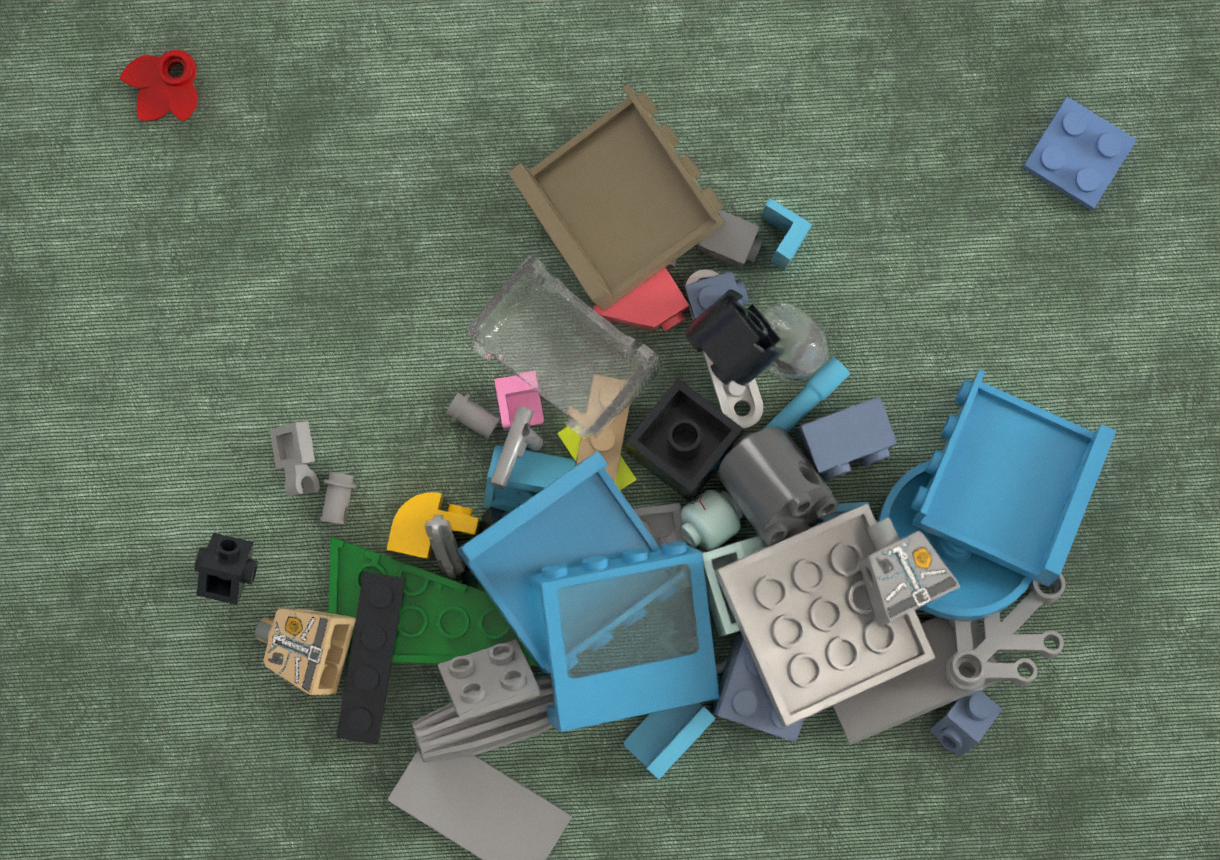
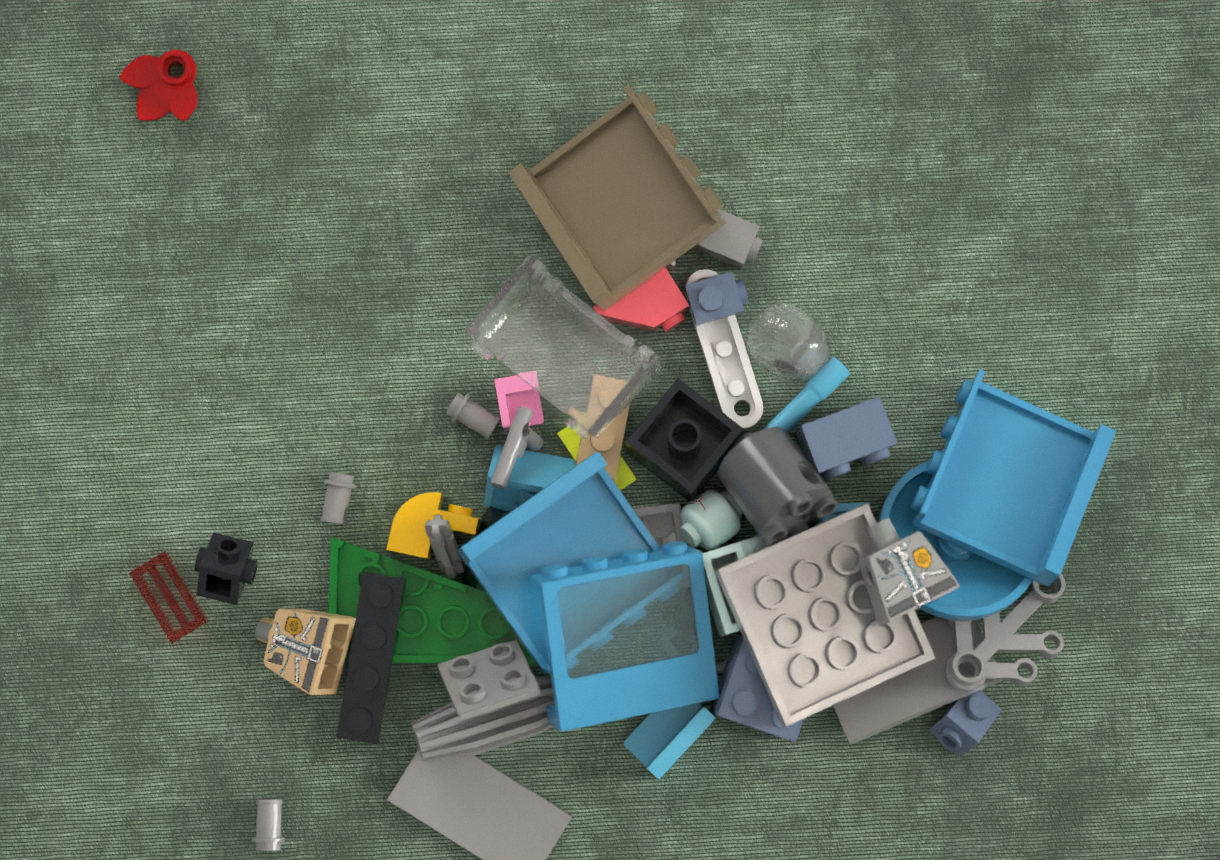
(151, 567): none -> clear red tile
(268, 825): none -> light grey pin
(292, 452): light grey plate -> none
(735, 339): black brick -> none
(790, 223): medium azure panel -> none
(1079, 153): medium blue plate -> none

